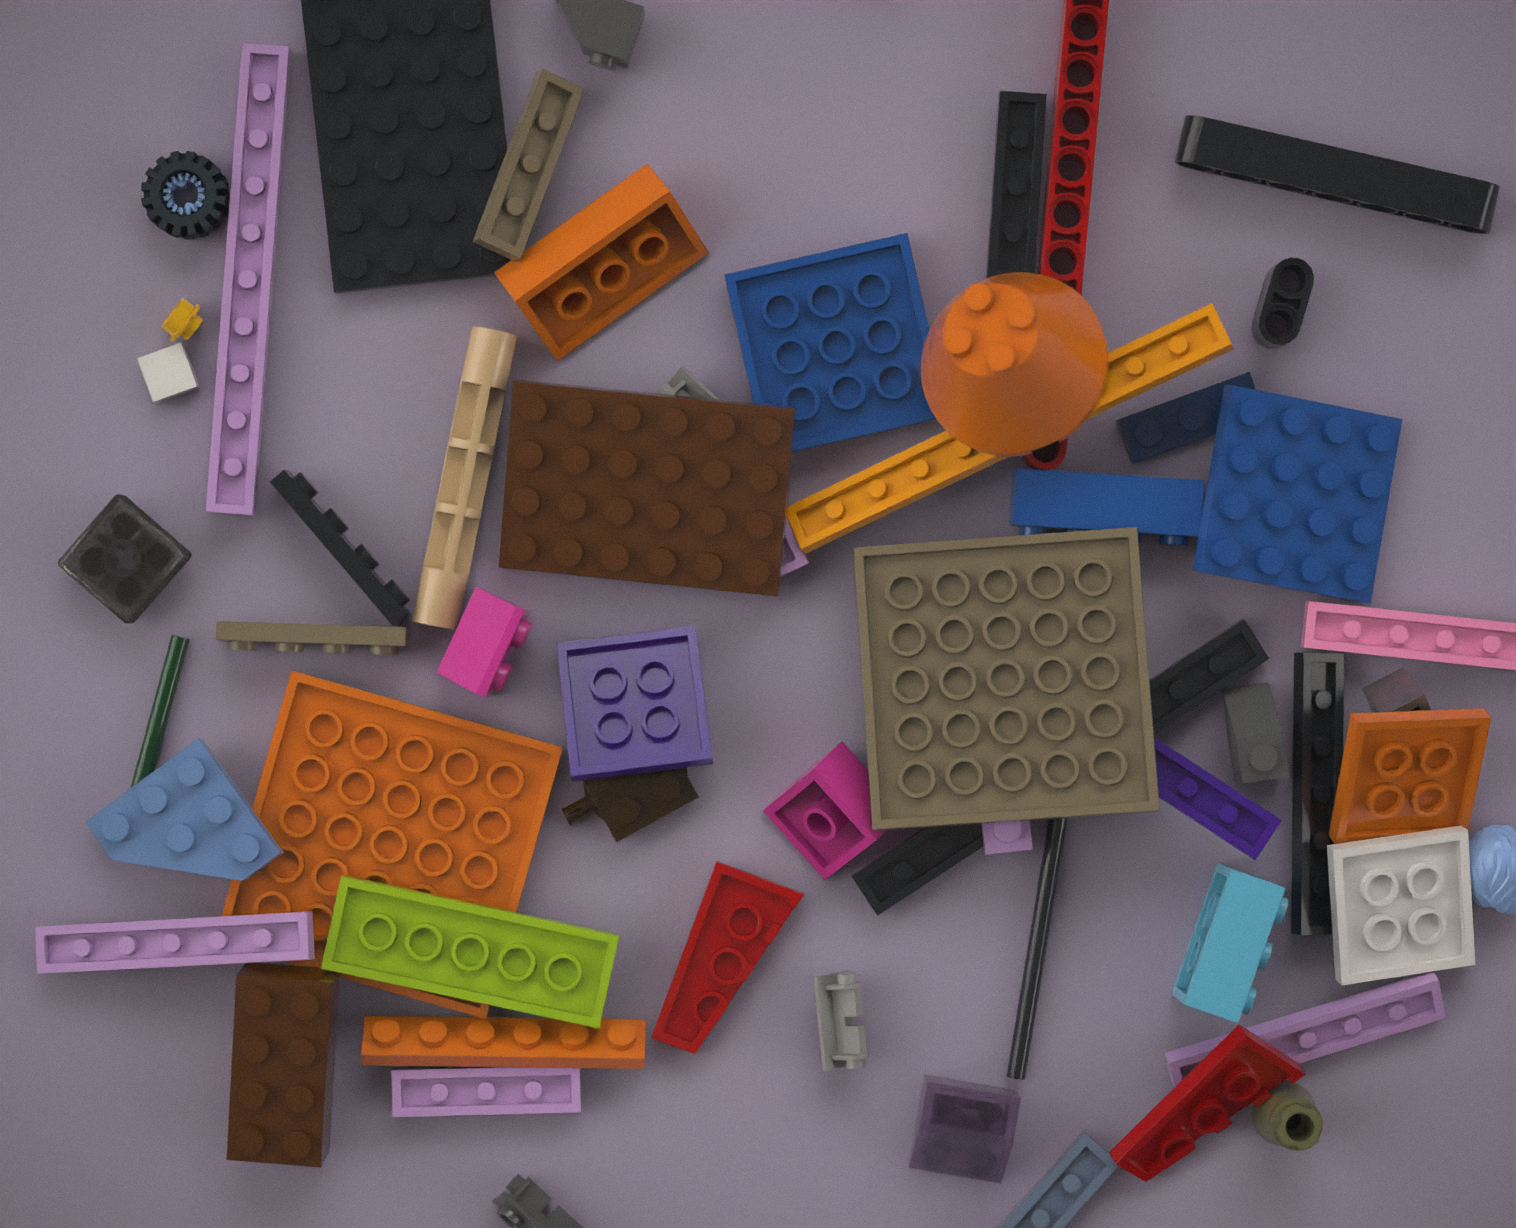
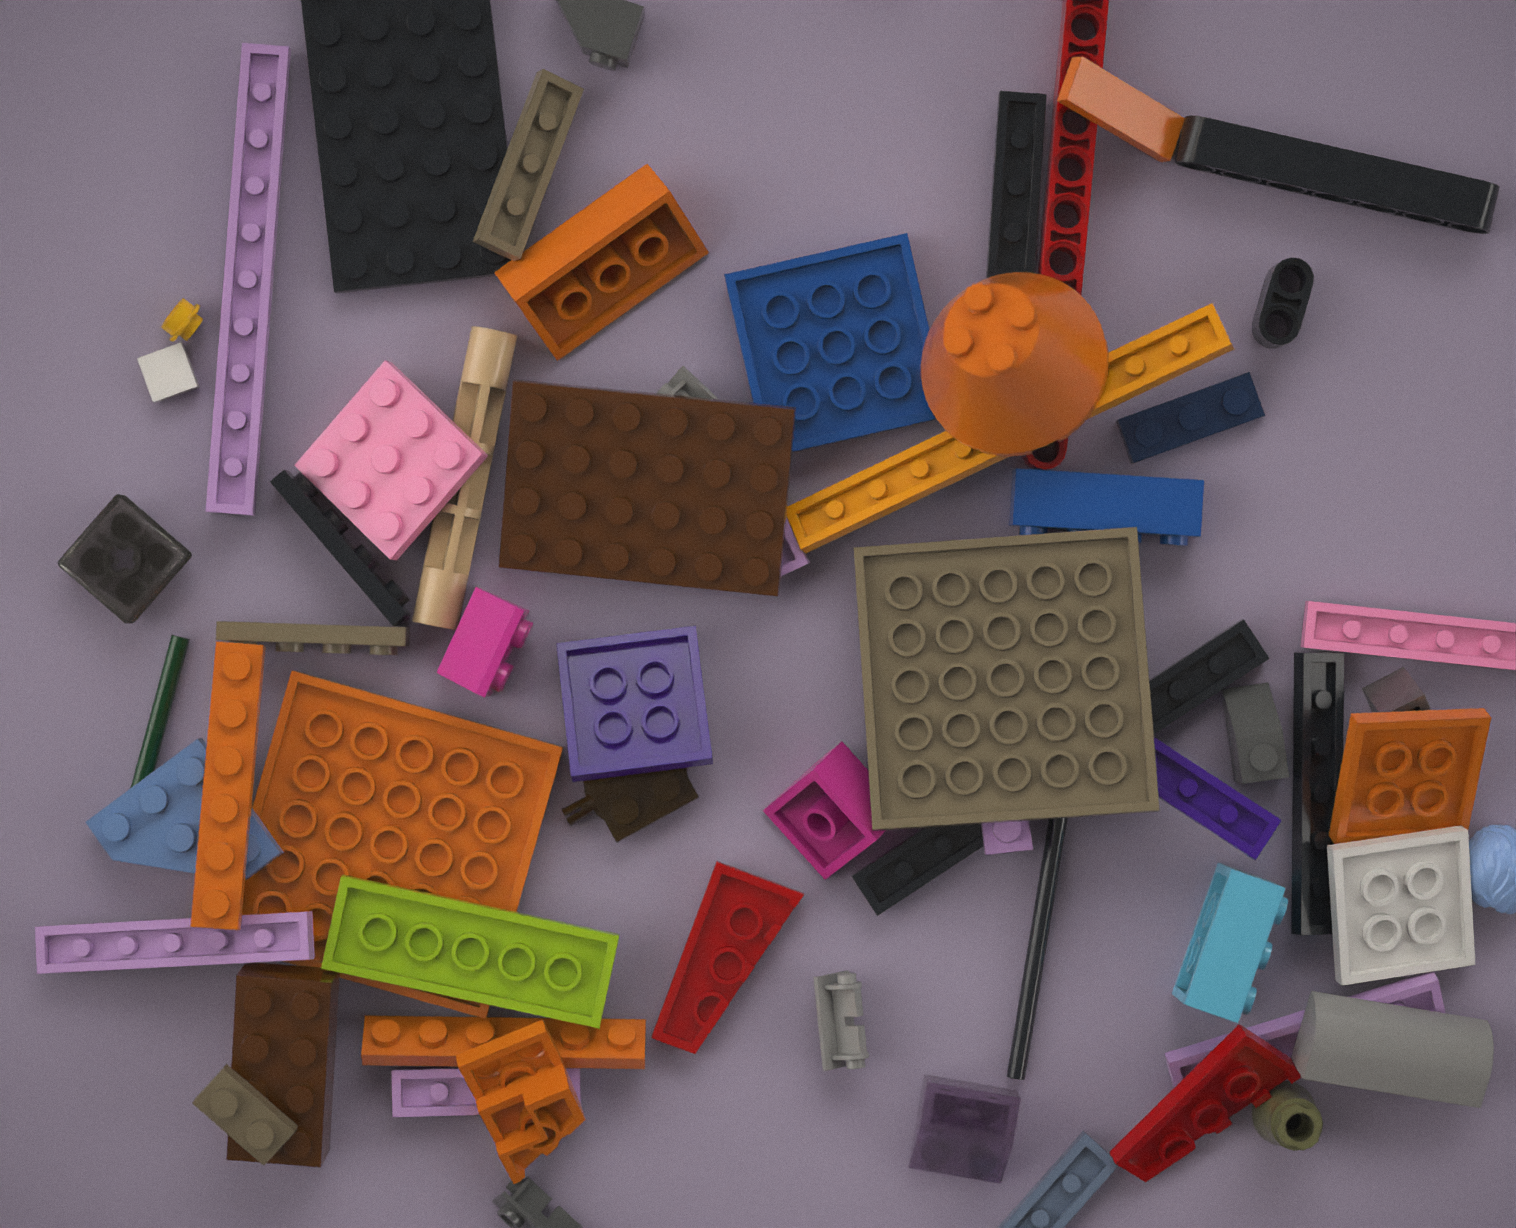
(178, 172): black bush -> none
(228, 786): none -> orange plate
(245, 1114): none -> dark tan plate
(391, 460): none -> bright pink plate
(522, 1095): none -> orange slope
(1120, 109): none -> orange tile
(1297, 494): blue plate -> none
(1394, 1049): none -> light grey brick

